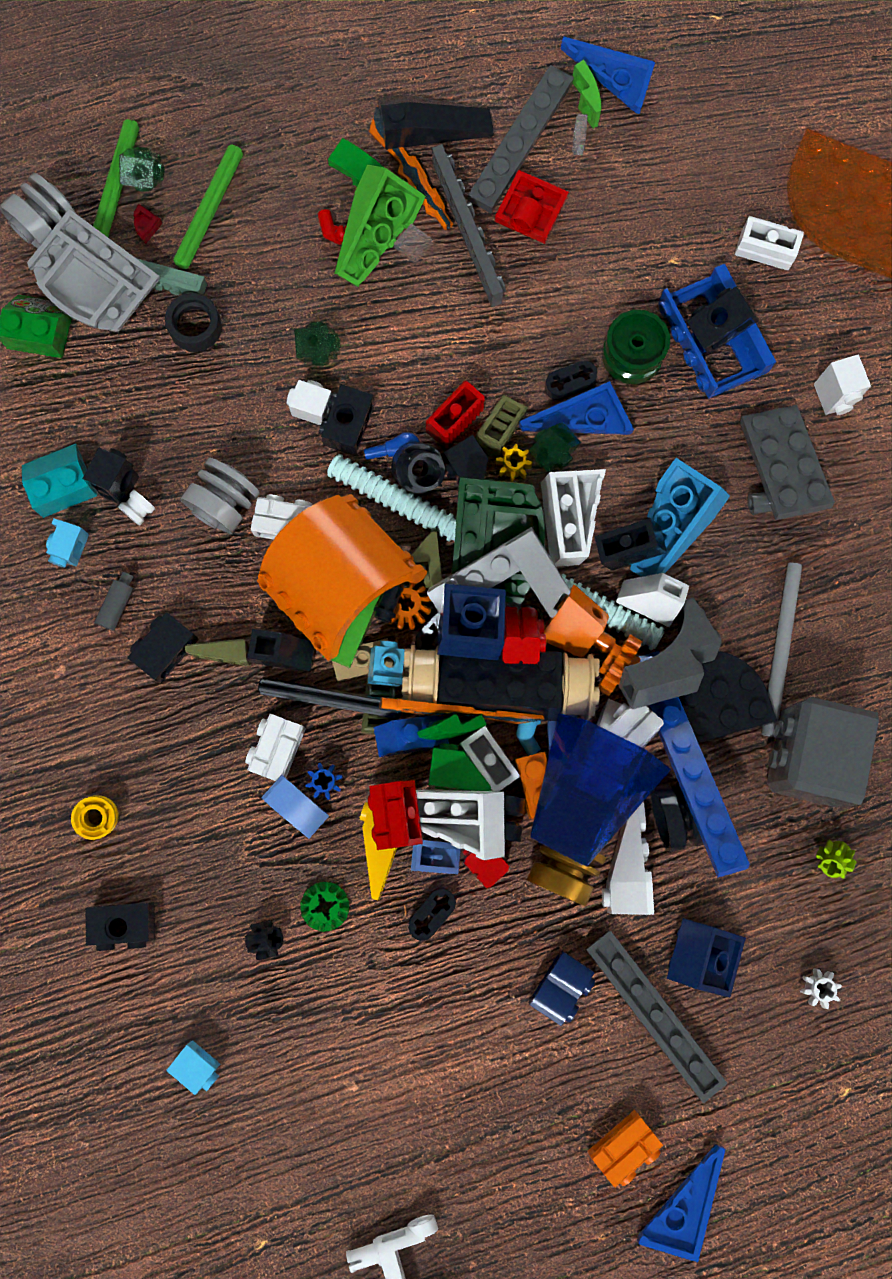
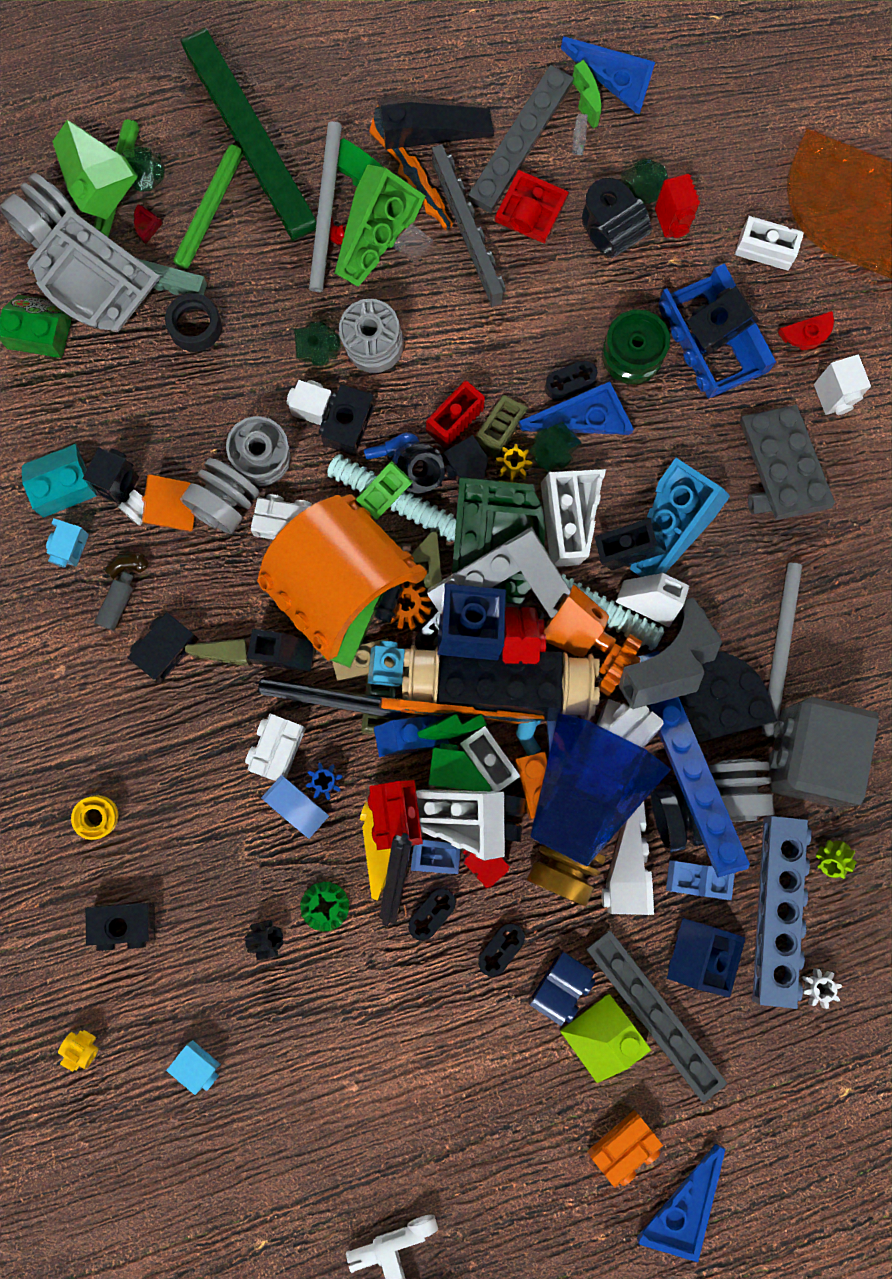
(78, 1050): none -> yellow gear
(92, 171): none -> bright green wedge
(126, 560): none -> dark brown arm
(163, 504): none -> orange piece
(249, 134): none -> dark green beam
(256, 434): none -> light grey wheel
(325, 207): none -> light grey piece
(371, 335): none -> light grey wheel
(384, 490): none -> bright green slope
(395, 878): none -> black axle
(507, 953): none -> black beam
(605, 1039): none -> lime slope
(617, 221): none -> black piece
(645, 180): none -> clear green brick
(677, 206): none -> red brick
(698, 881): none -> medium blue slope
(740, 788): none -> light grey wheel
(769, 925): none -> sand blue brick
(808, 333): none -> red plate

